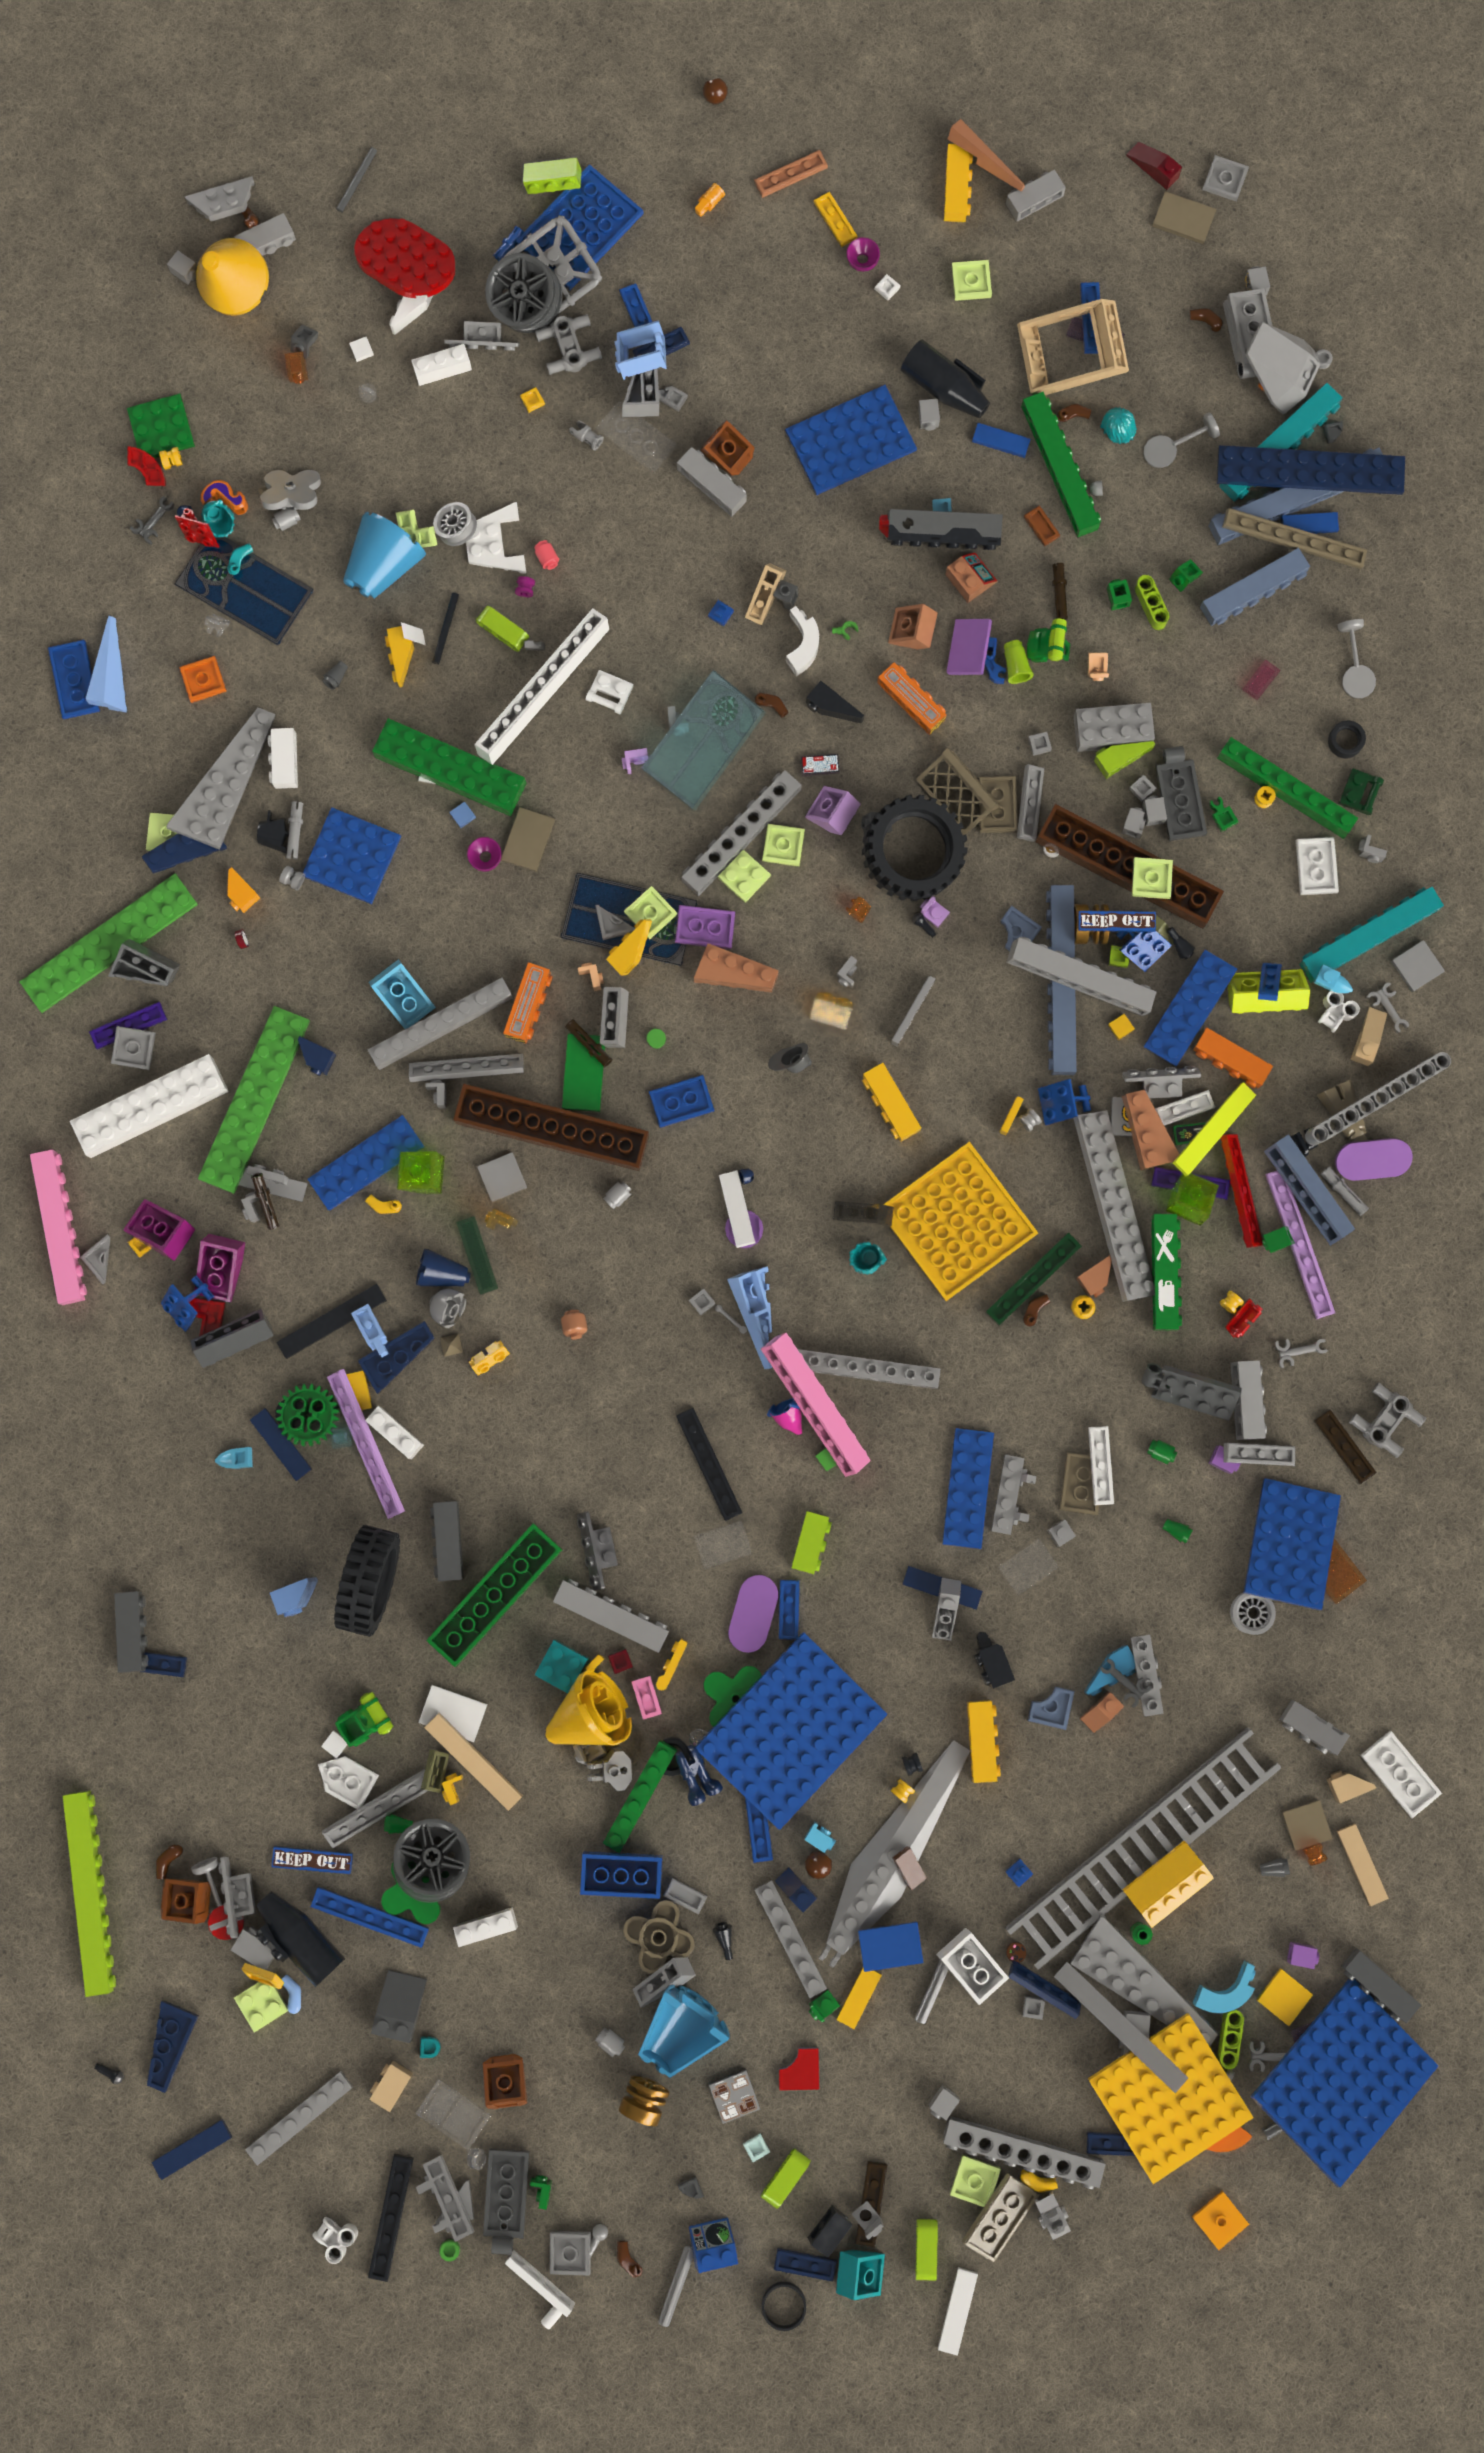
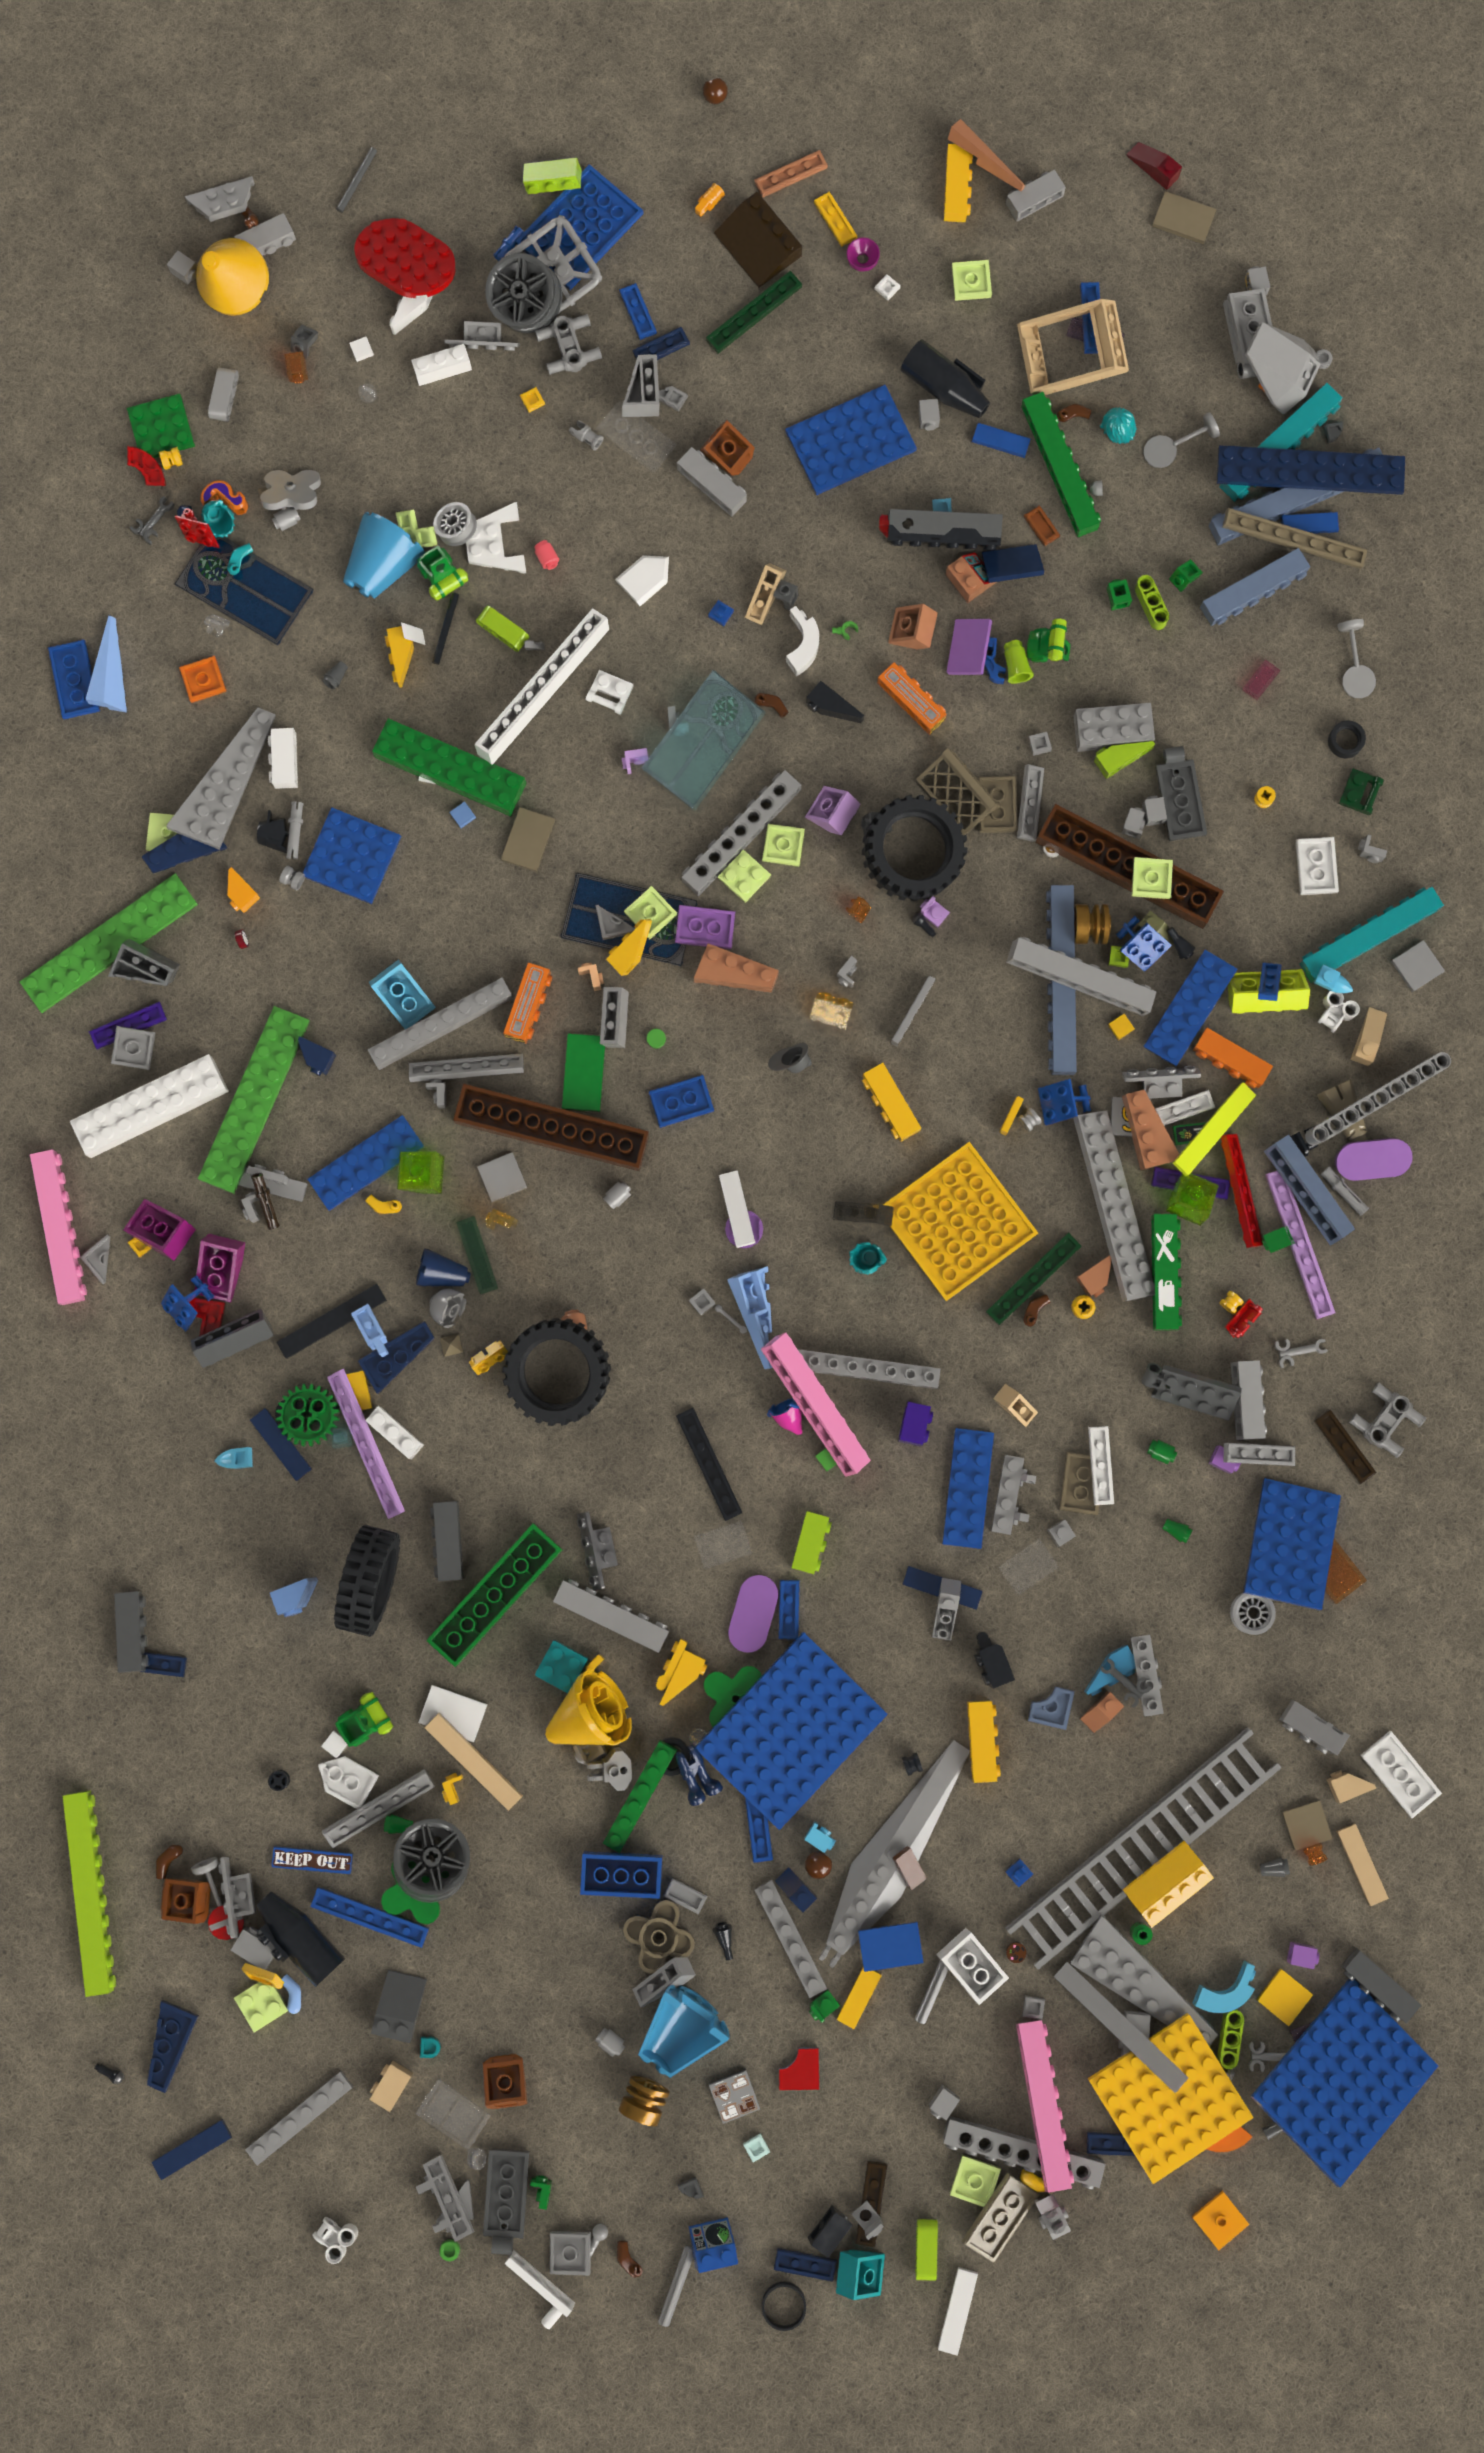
(223, 394): none -> light grey beam
(275, 1780): none -> black wheel
(390, 2218): black tile -> none
(432, 1771): olive tile -> none
(443, 576): none -> green piece
(482, 845): magenta piece -> none
(485, 1927): white brick -> none
(525, 586): magenta wheel -> none
(527, 1400): none -> black tyre
(604, 1059): dark brown pin -> none
(620, 1661): dark red tile -> none
(636, 337): light blue window -> none
(644, 577): none -> white tile
(646, 1697): bright pink plate -> none
(686, 1672): none -> yellow slope
(746, 1176): dark blue hinge -> none
(754, 312): none -> dark green plate
(759, 240): none -> dark brown slope
(786, 2178): lime beam -> none
(820, 765): tile -> none
(902, 1790): yellow wheel -> none
(915, 1423): none -> dark purple brick
(1012, 563): none -> dark blue tile
(1015, 1405): none -> tan slope
(1018, 926): sand blue tile -> none
(1043, 2106): none -> bright pink brick
(1044, 1989): dark blue tile -> none
(1060, 590): dark brown pin -> none
(1098, 665): light nougat bracket -> none
(1117, 921): tile -> none
(1142, 788): light grey plate -> none
(1207, 316): reddish brown arm -> none
(1223, 817): green plate -> none
(1225, 178): light grey tile -> none
(1287, 788): green brick -> none
(1382, 996): light grey bar -> none

